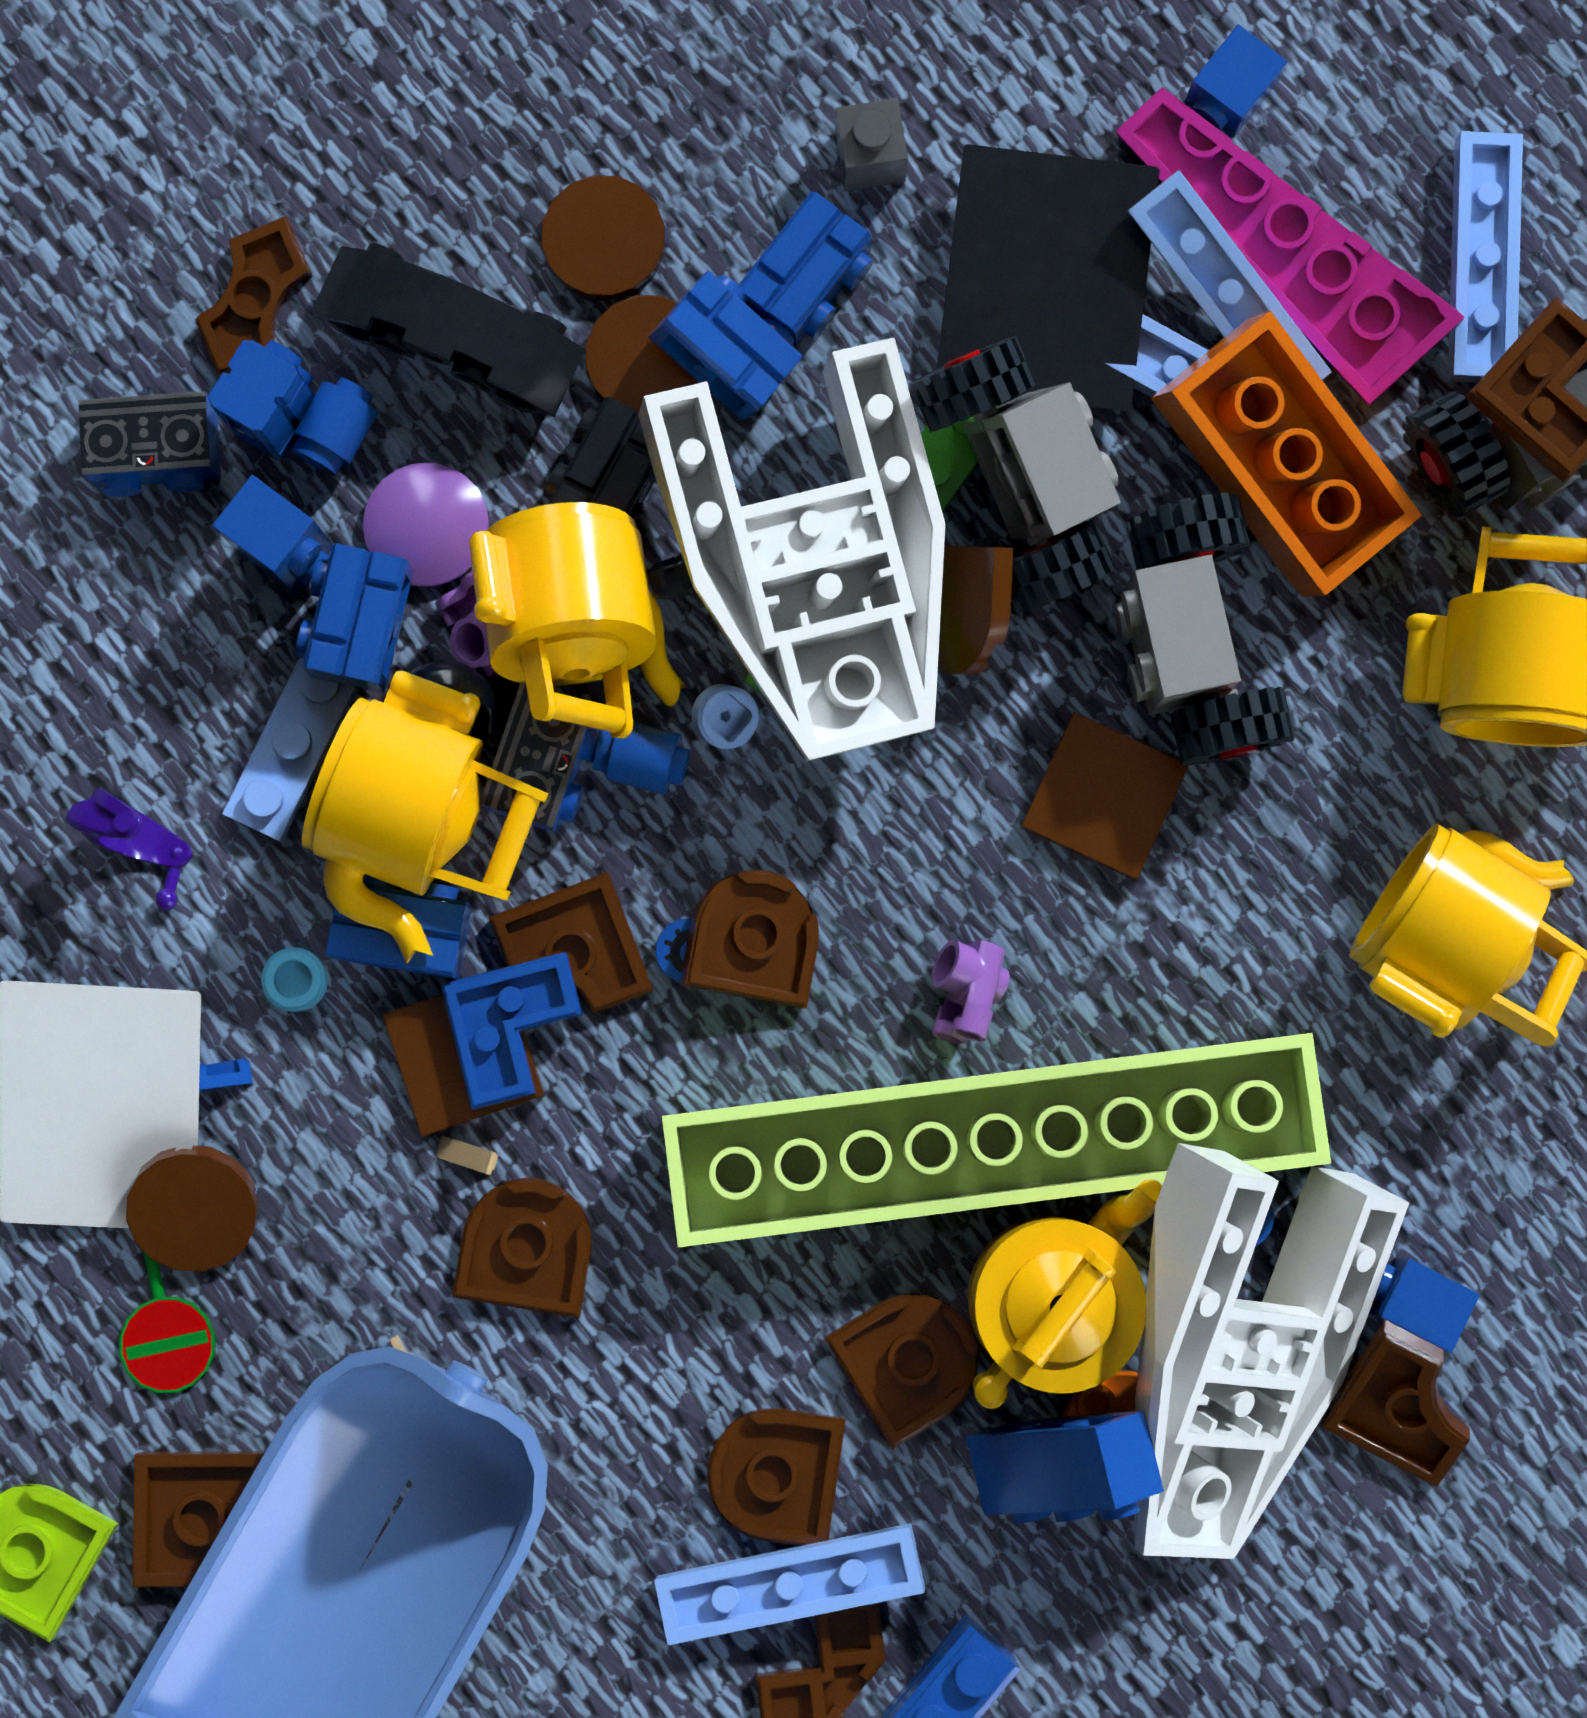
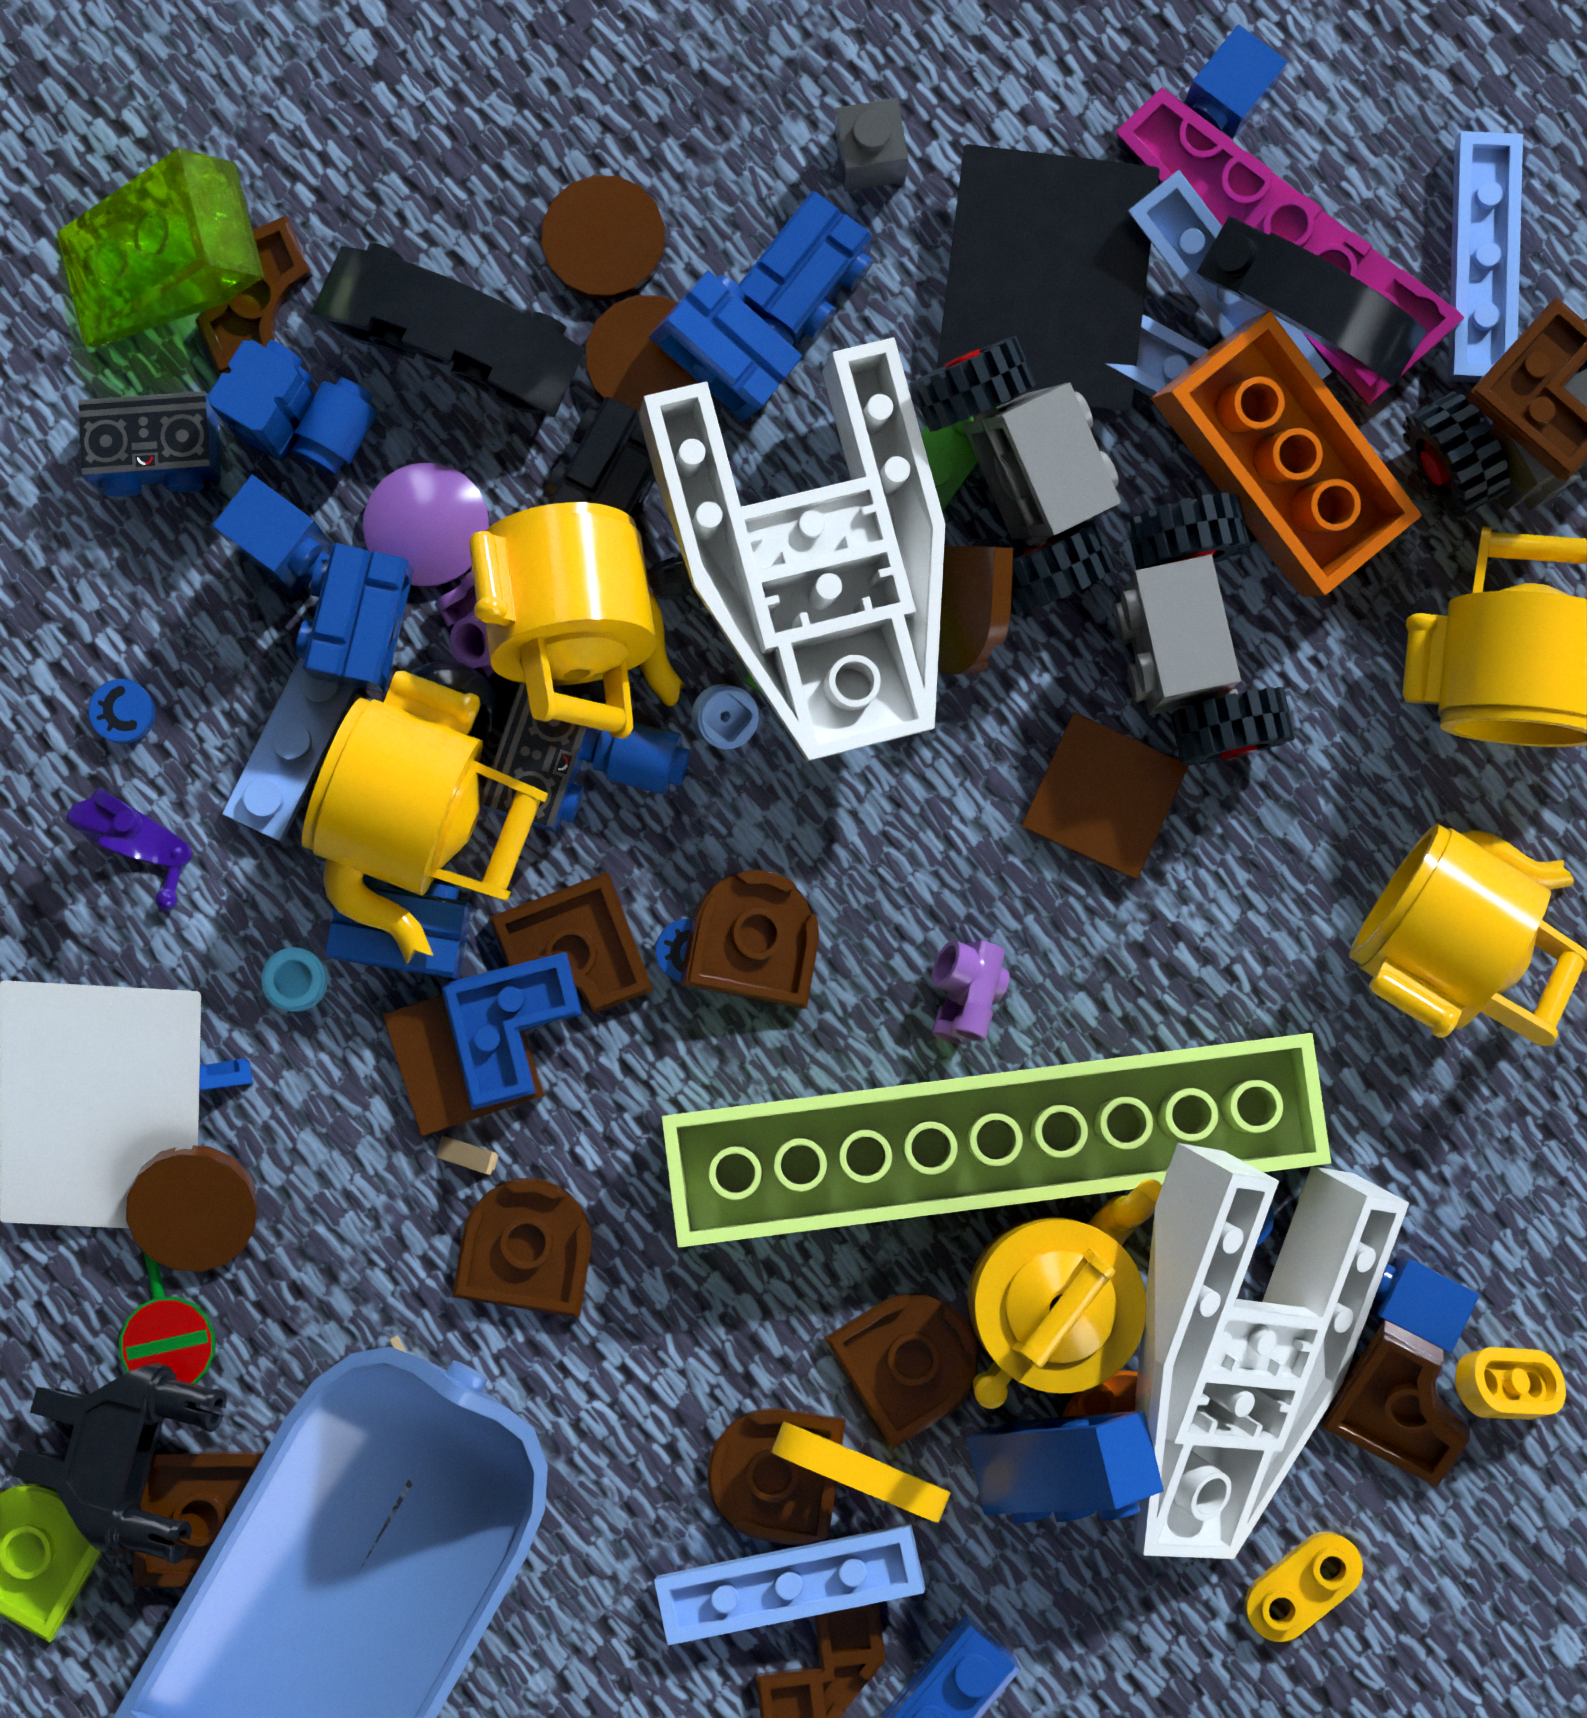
(113, 1454): none -> black connector
(122, 711): none -> blue tile
(160, 248): none -> clear neon green slope
(860, 1472): none -> yellow beam
(1300, 1581): none -> yellow plate
(1315, 298): none -> black arch
(1510, 1383): none -> yellow plate

